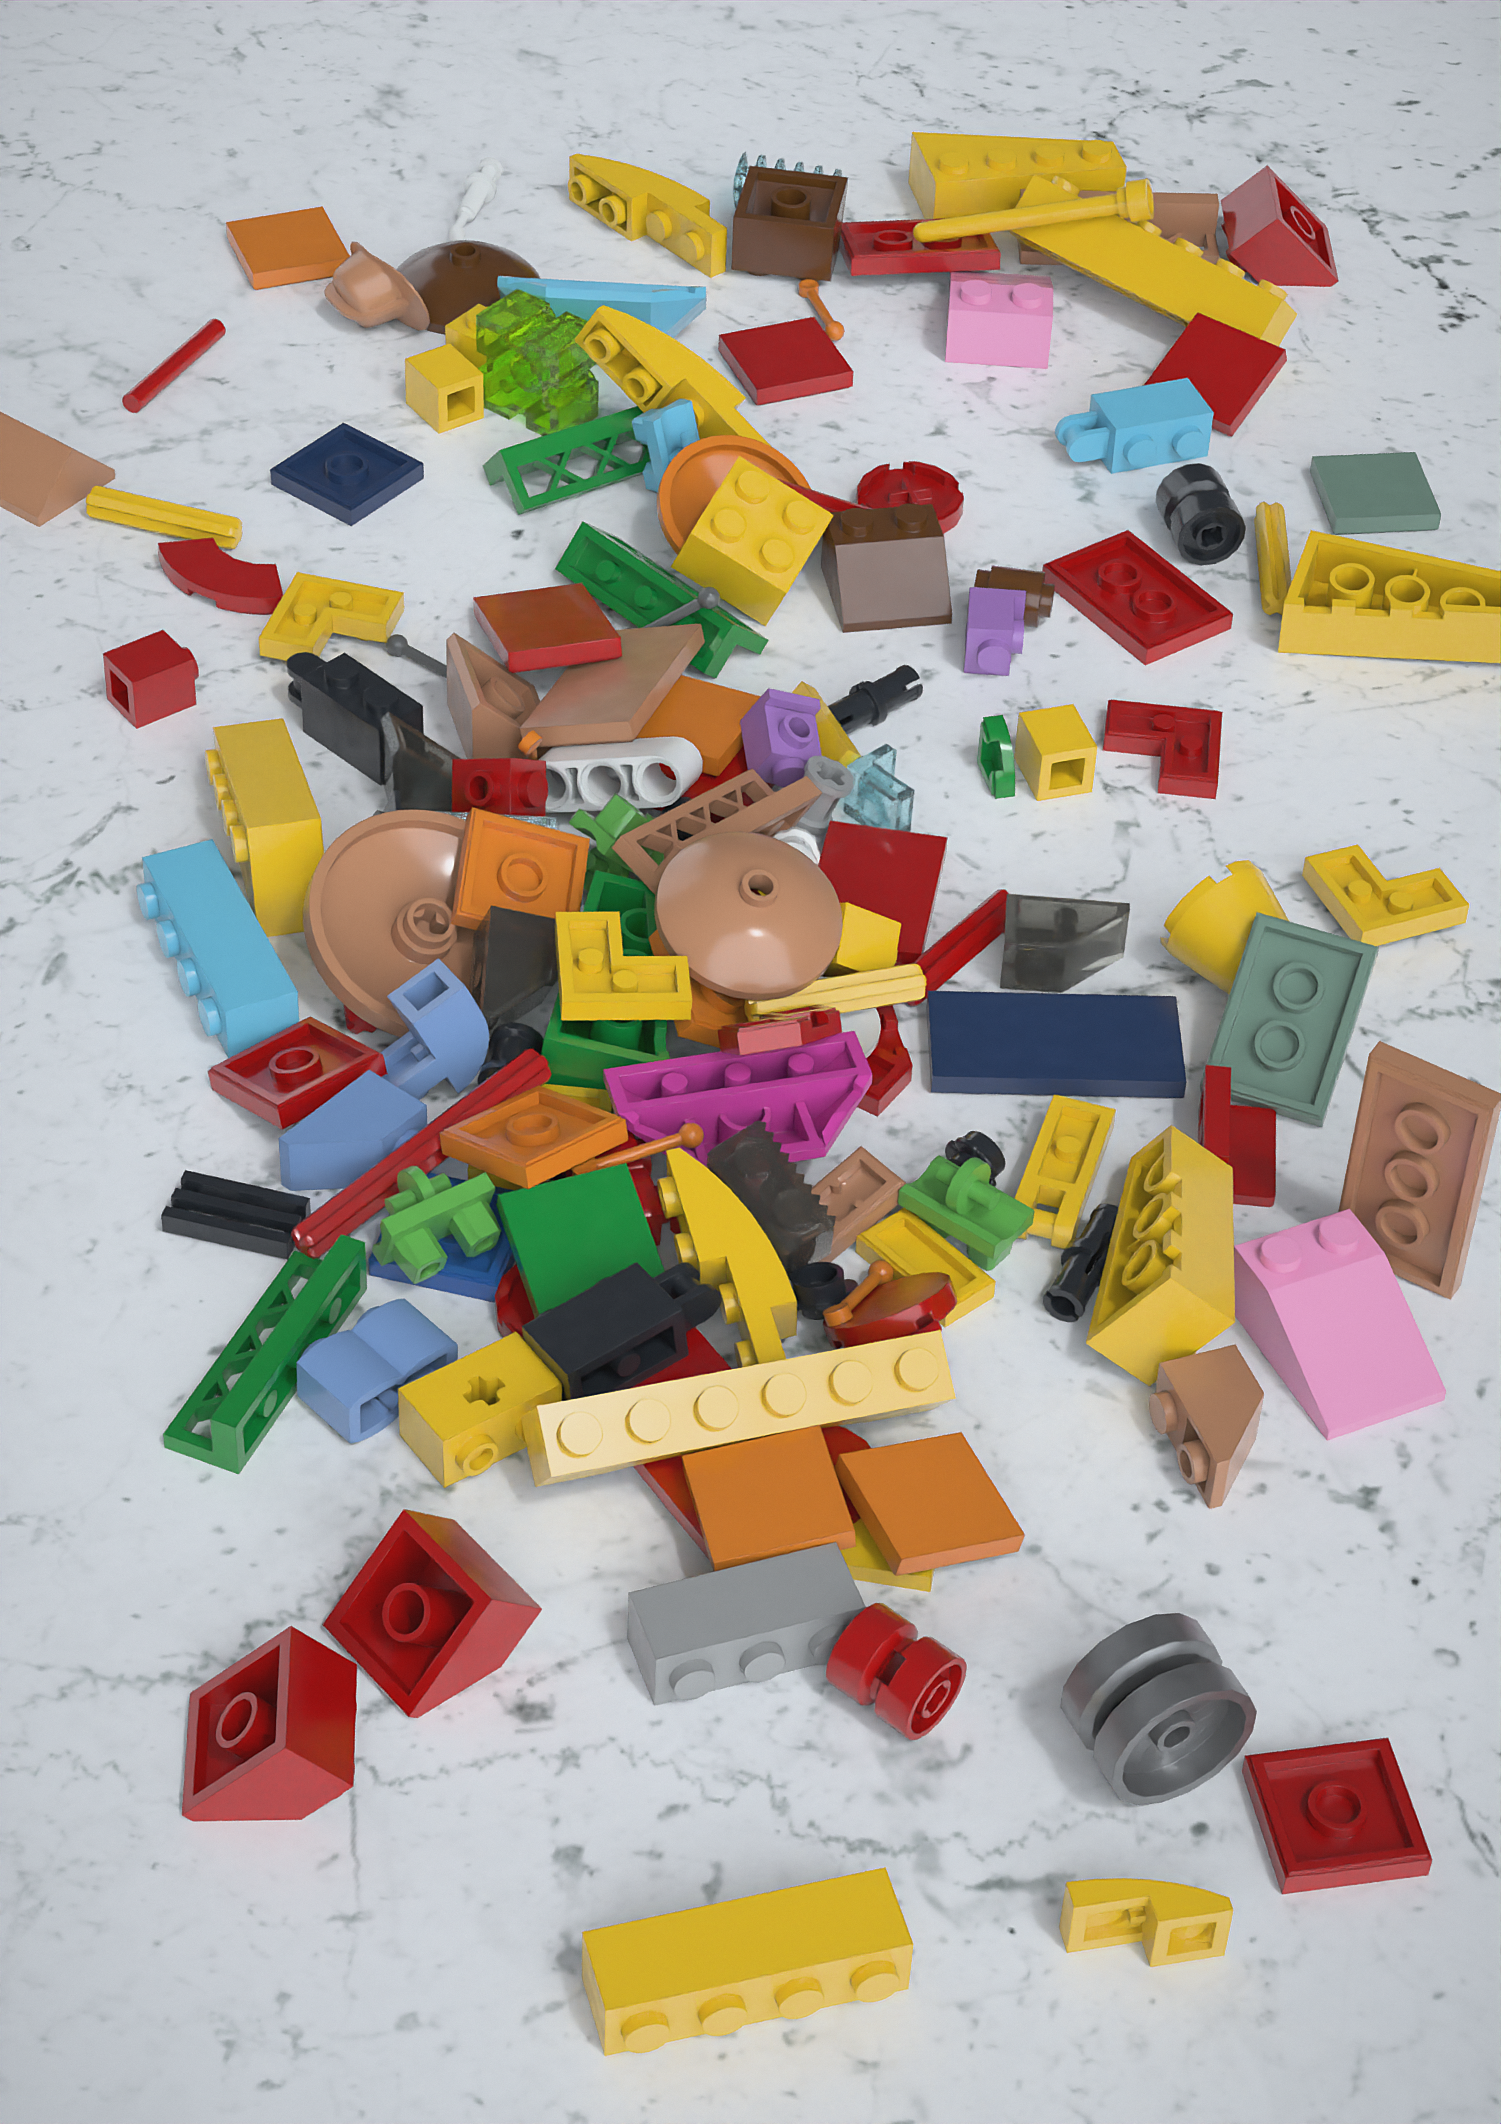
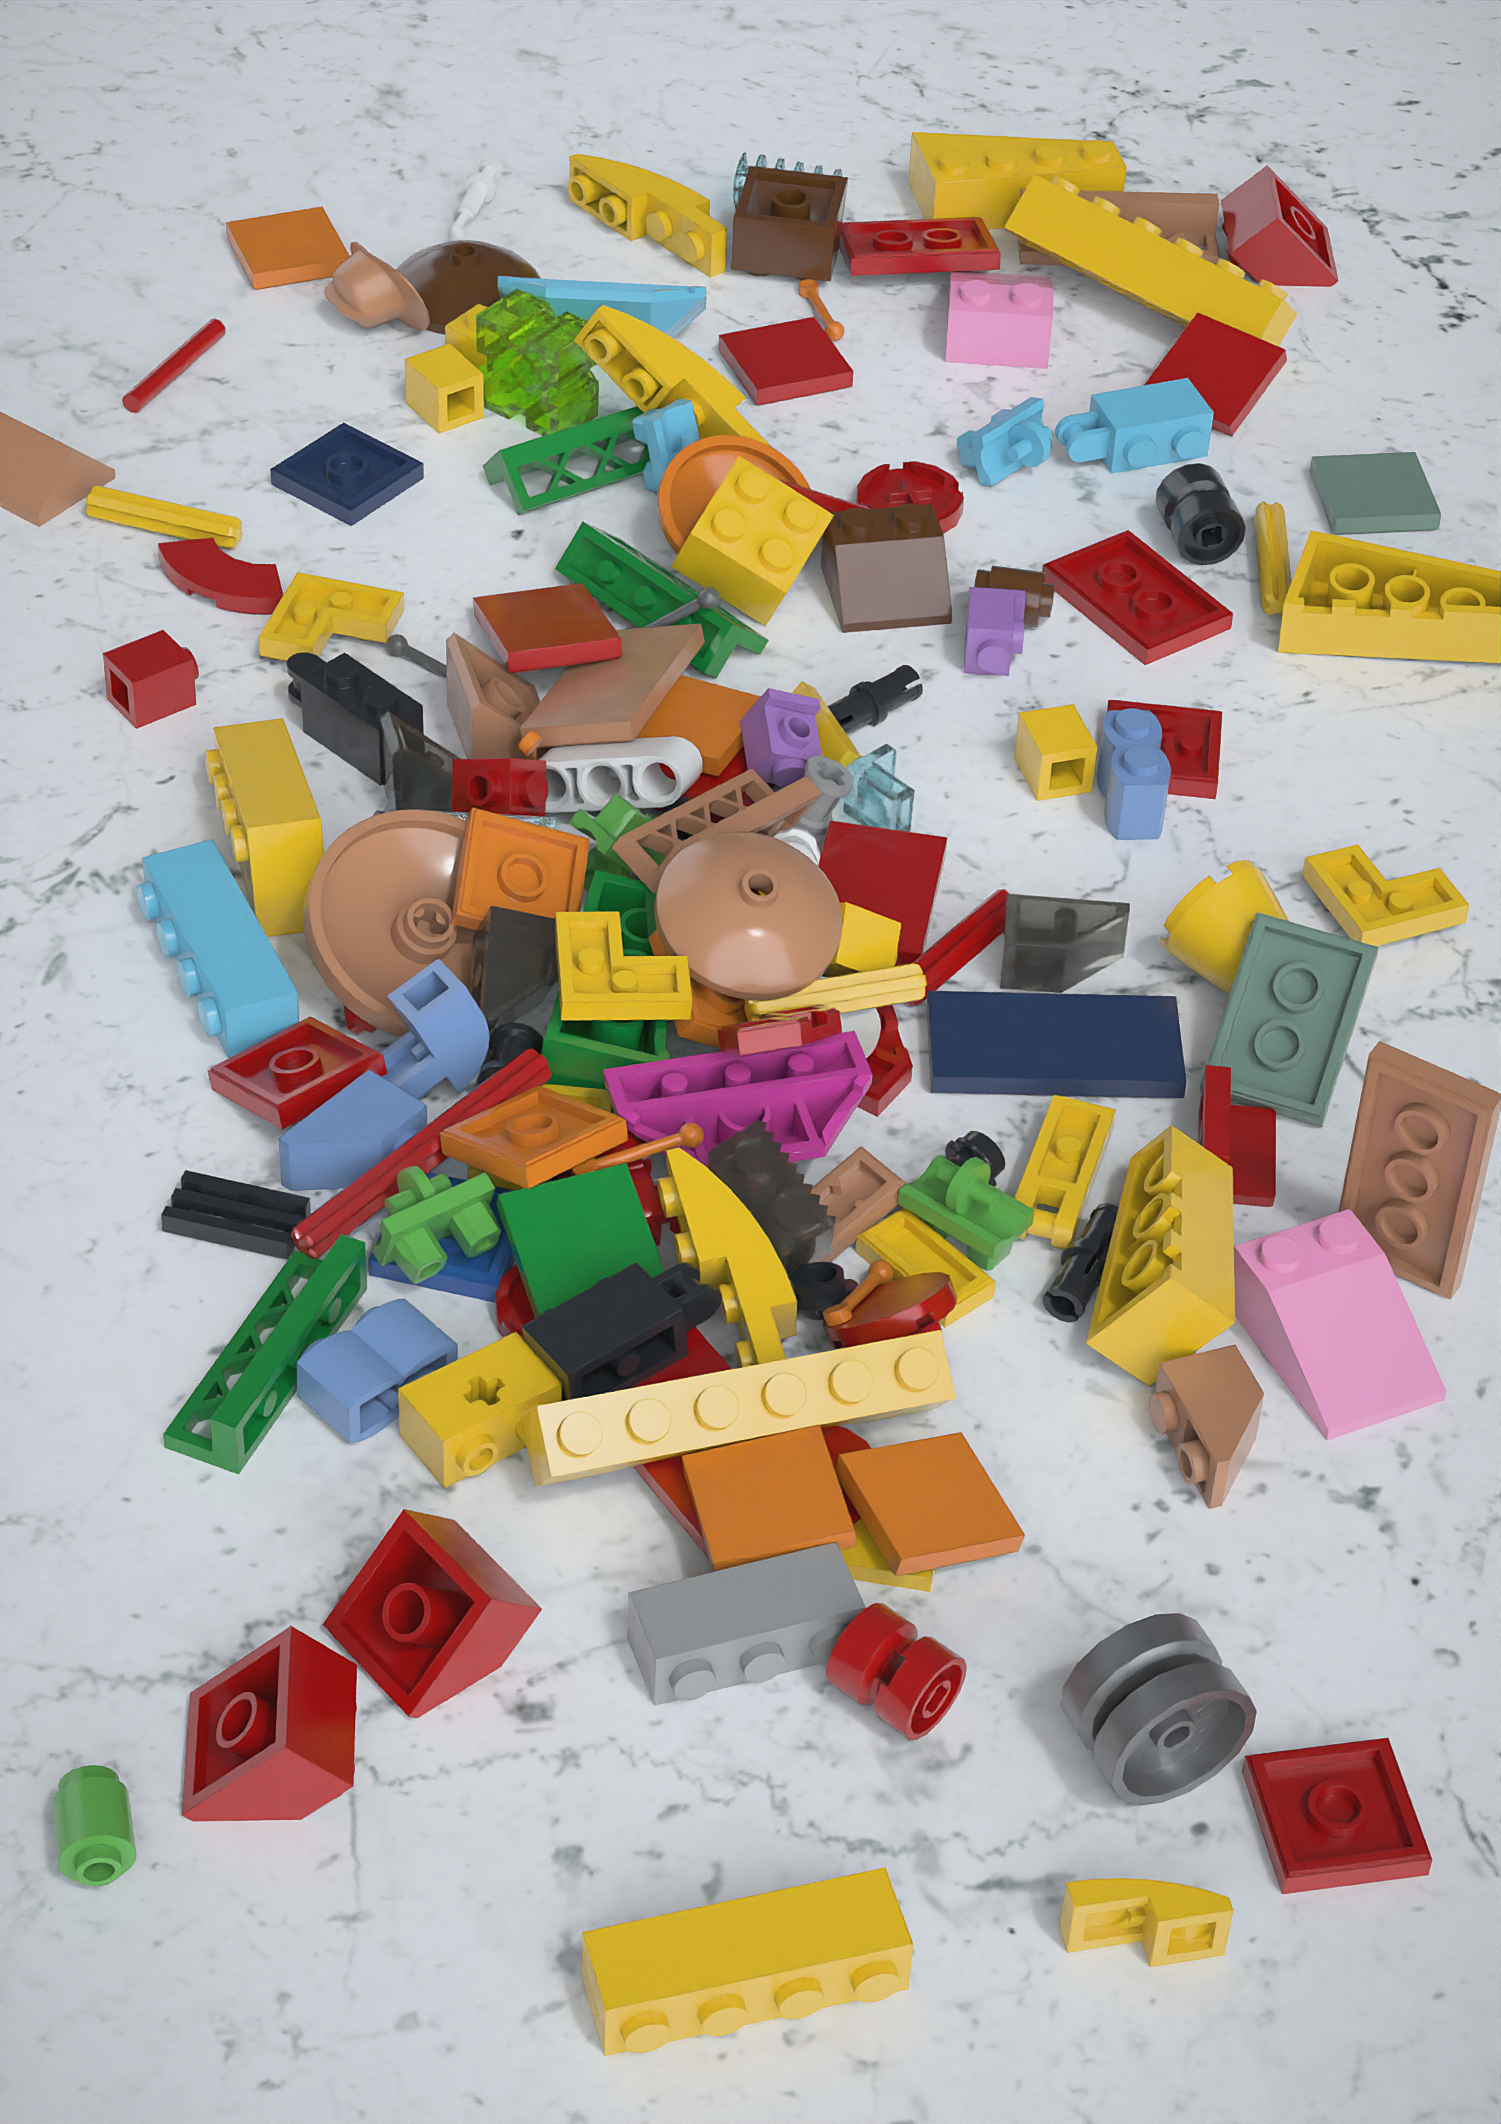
(93, 1826): none -> bright green brick
(996, 757): green tile -> none
(1007, 442): none -> medium azure hips
(1130, 202): yellow piece -> none
(1133, 774): none -> medium blue brick

